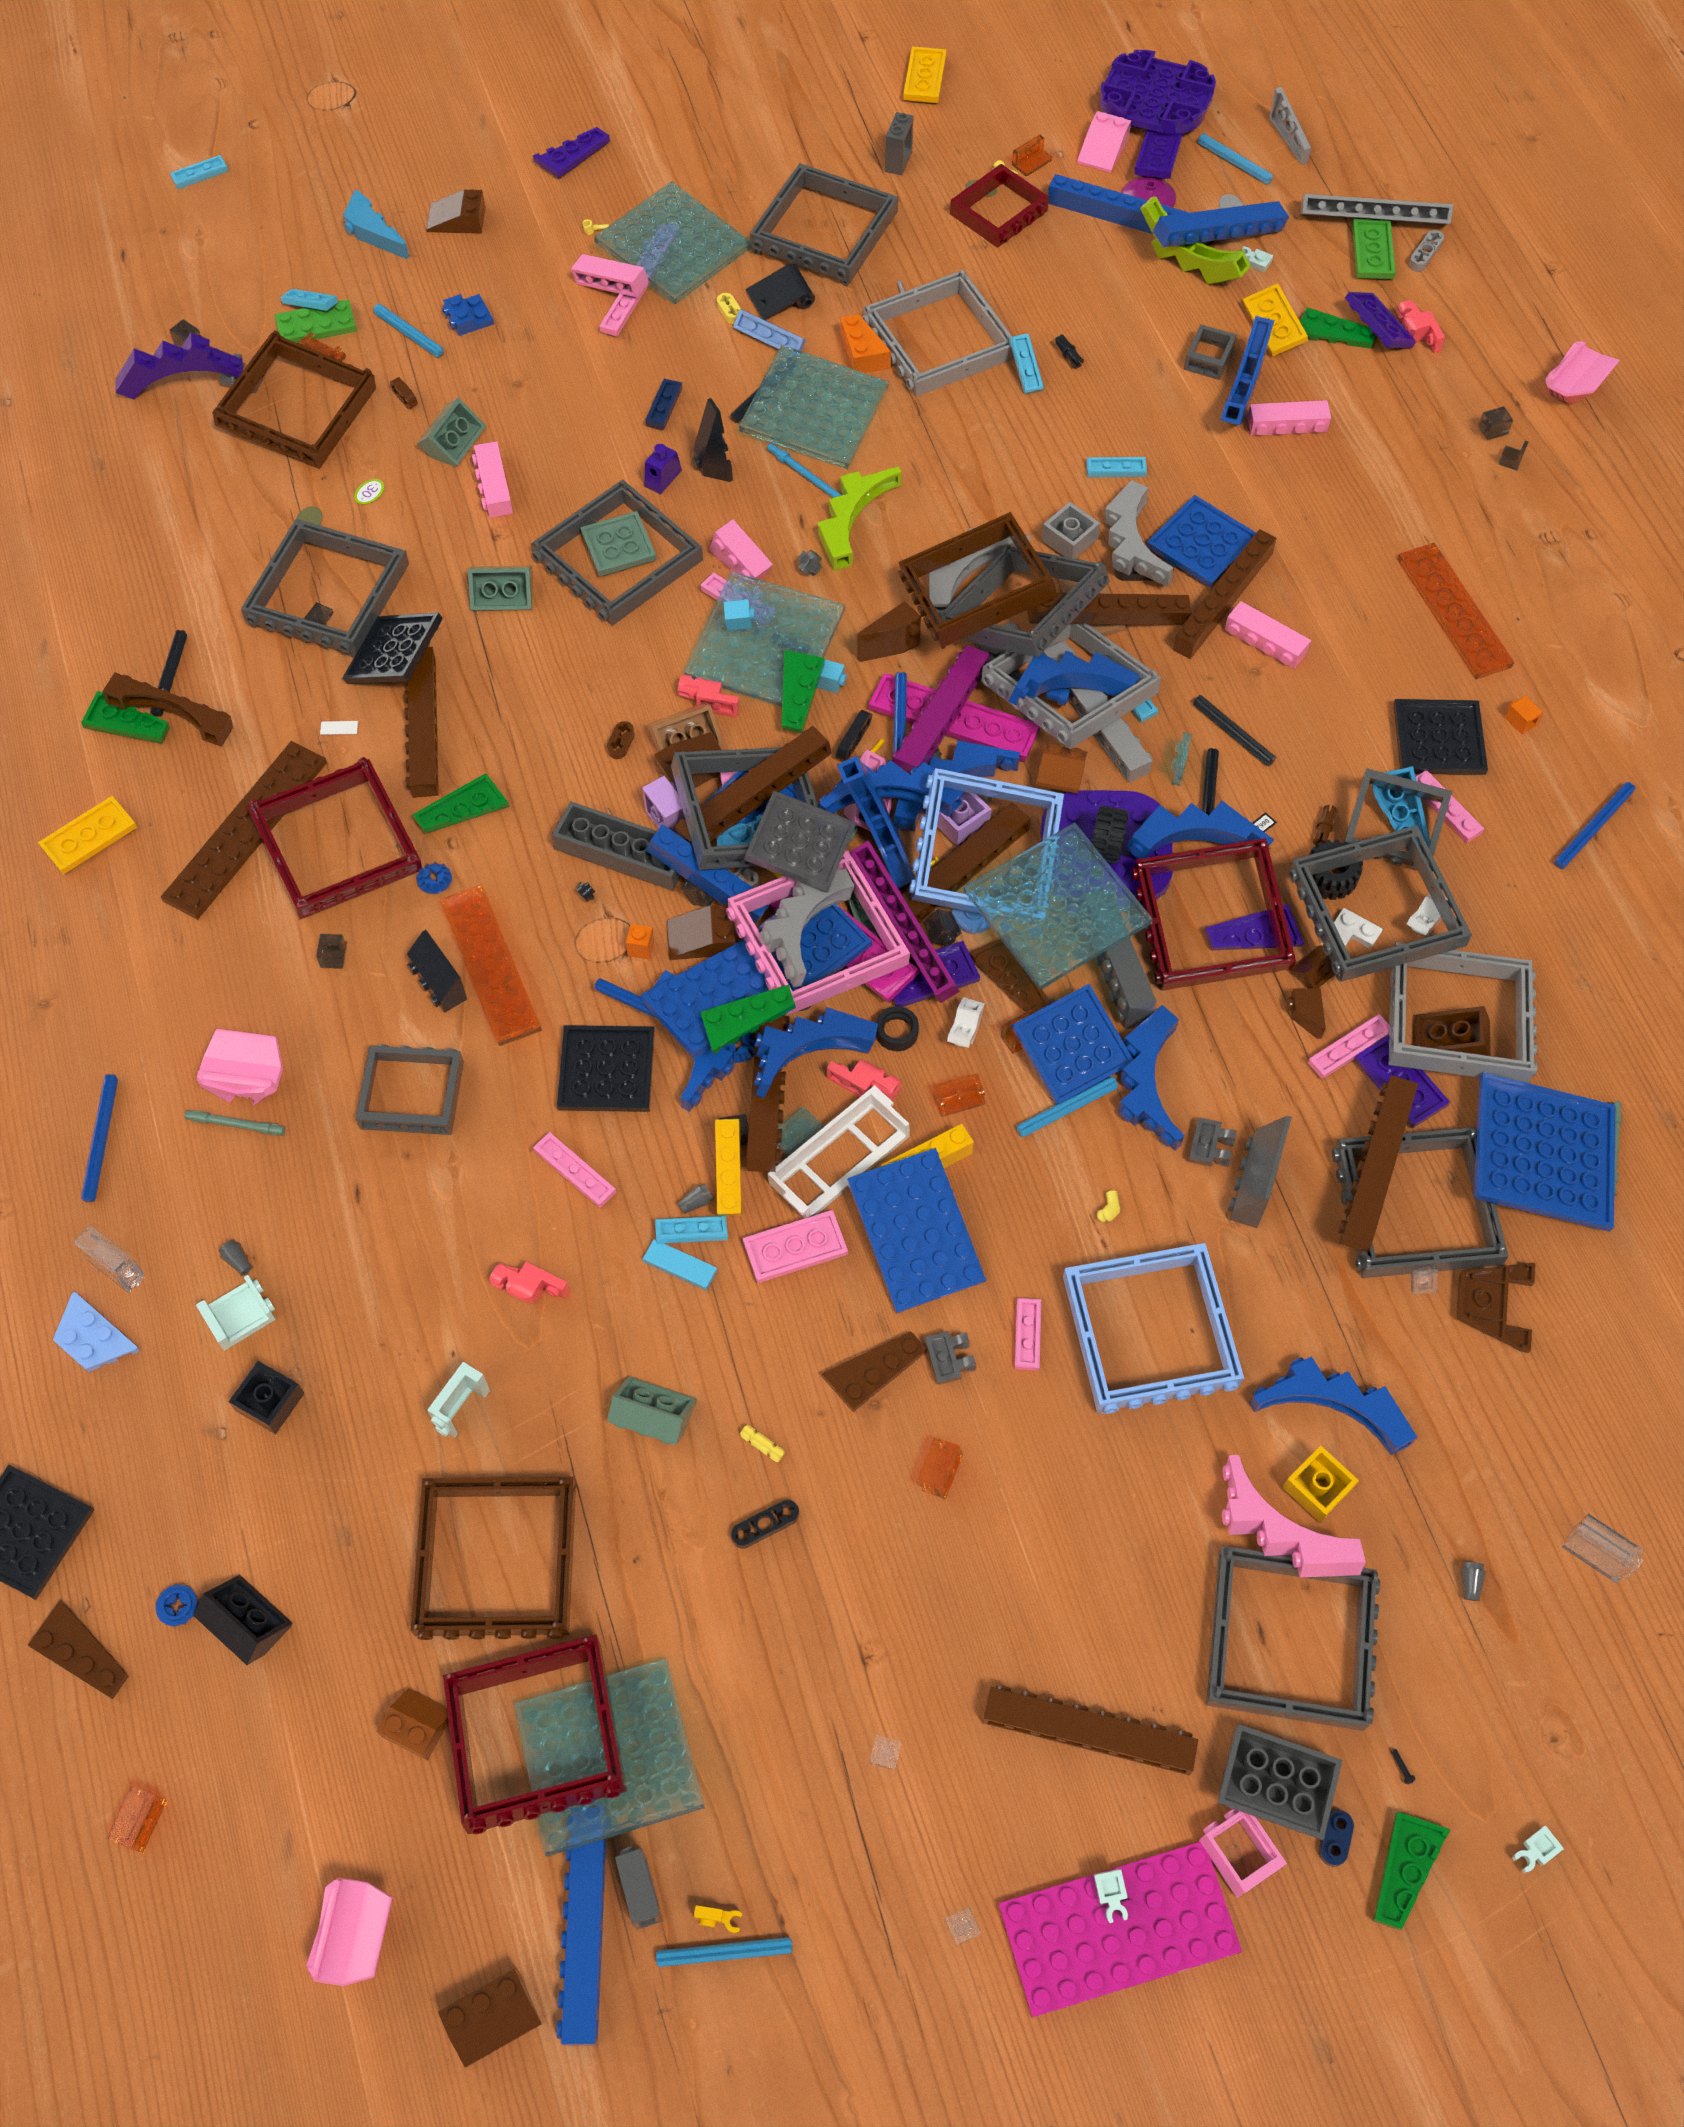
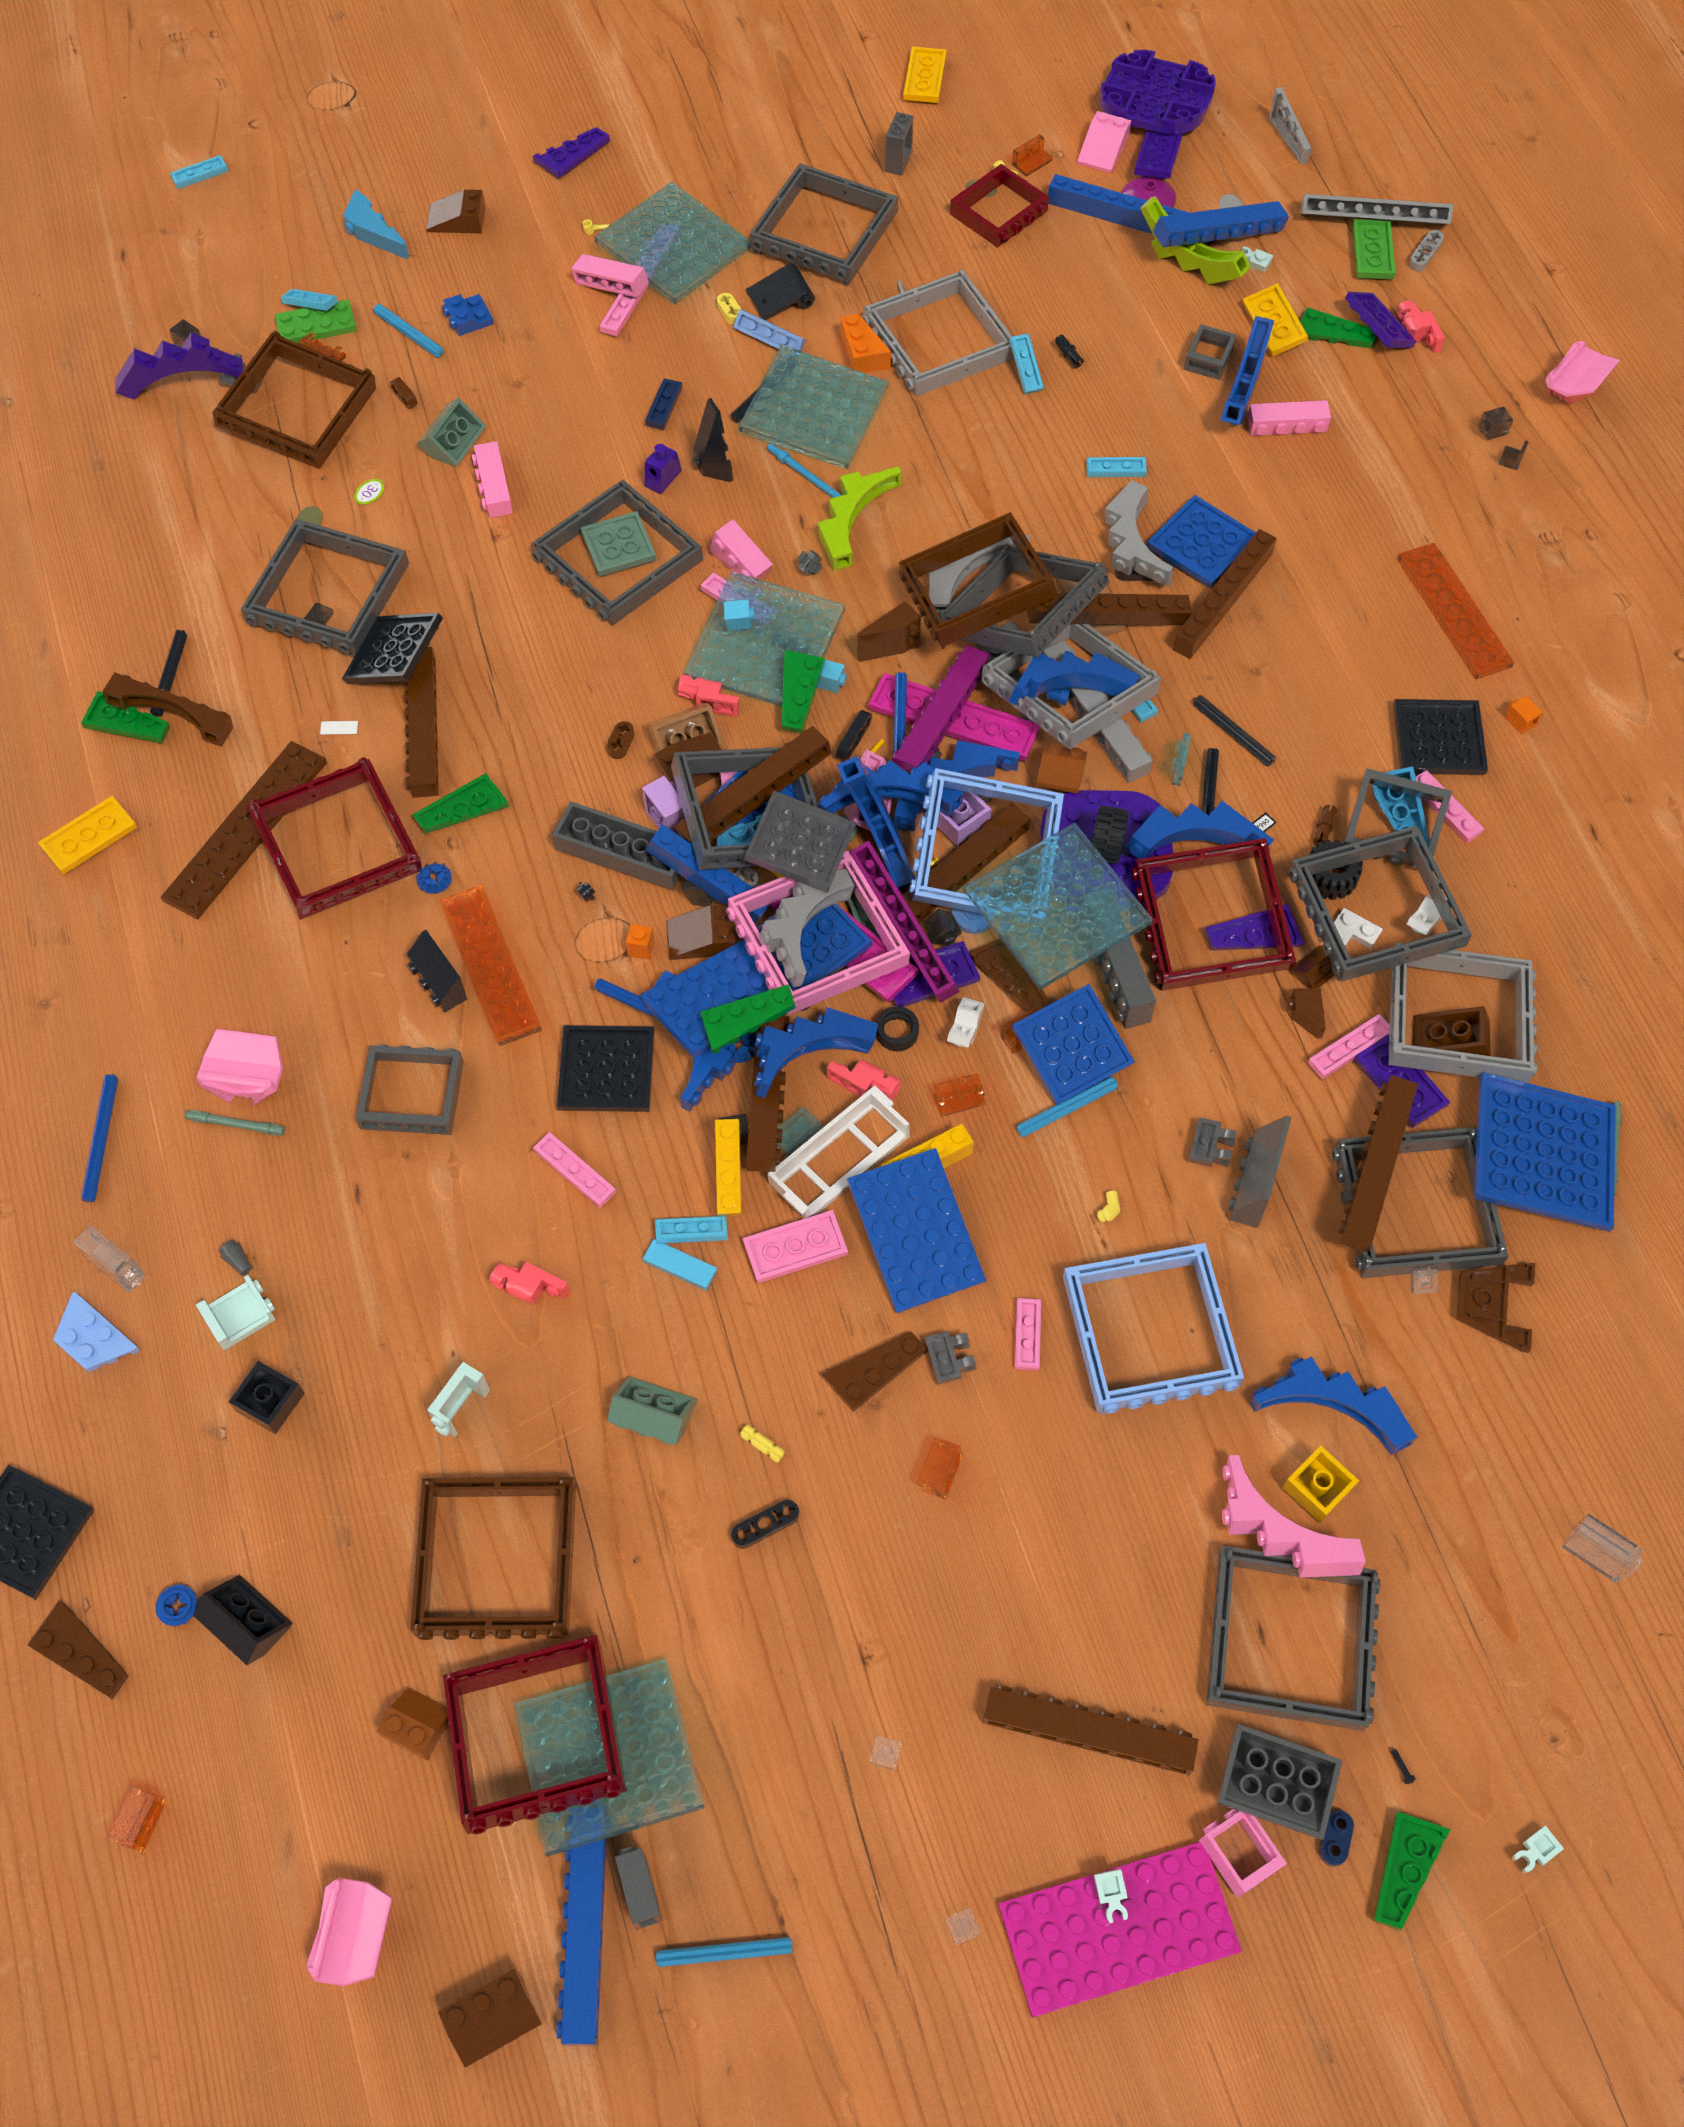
(331, 951): clear smoke panel -> none
(500, 587): sand green slope -> none
(696, 1198): dark grey cone -> none
(710, 1916): yellow plate -> none
(1070, 531): light grey brick -> none
(1139, 1076): blue arch -> none
(1235, 158): dark azure axle -> none
(1267, 635): bright pink brick -> none
(1472, 1580): dark grey cone -> none
(1594, 825): blue axle -> none

